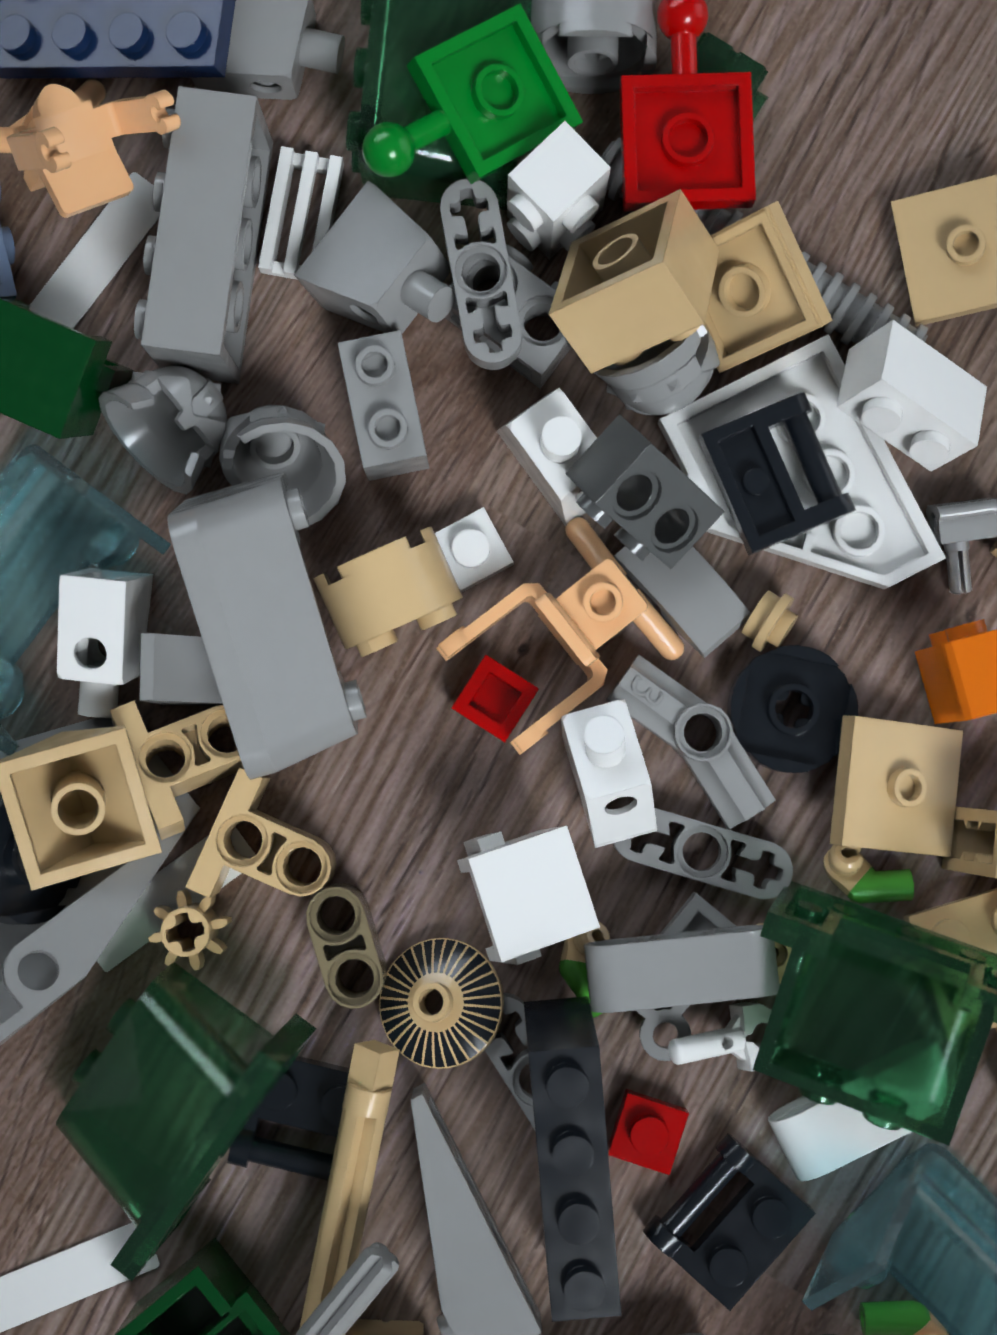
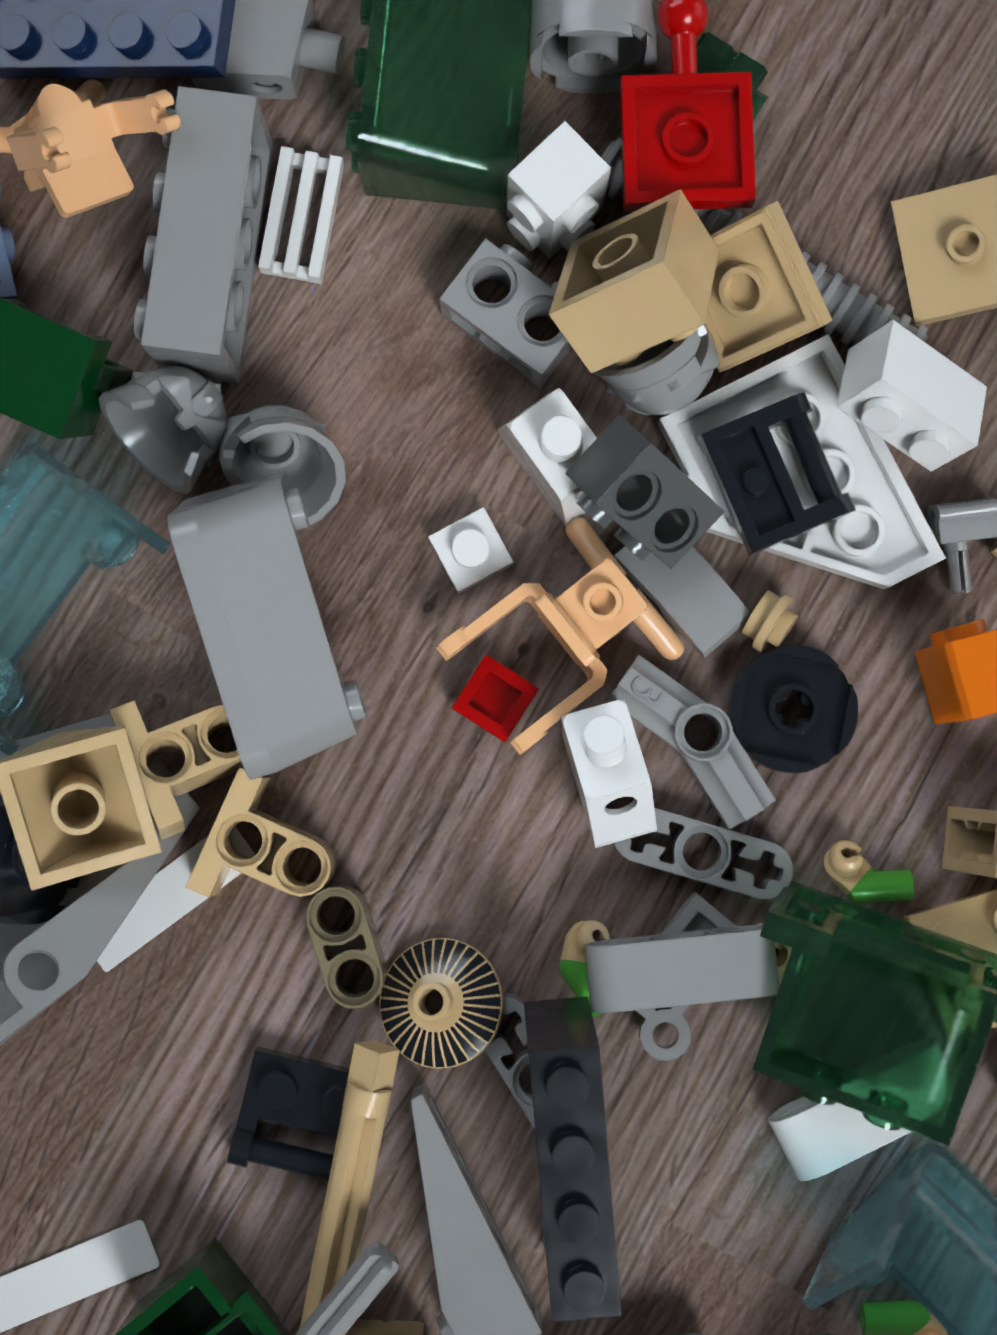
(98, 256): white sticker -> none
(106, 609): white torso -> none
(171, 1101): clear green windscreen -> none
(176, 671): light grey slope -> none
(183, 945): tan gear -> none
(378, 266): light grey torso -> none
(383, 405): light grey brick -> none
(388, 591): tan brick -> none
(486, 94): green plate -> none
(489, 226): light grey beam -> none
(529, 892): white plate -> none
(647, 1131): red plate -> none
(719, 1042): white bar -> none
(746, 1232): black plate -> none
(896, 786): tan plate -> none

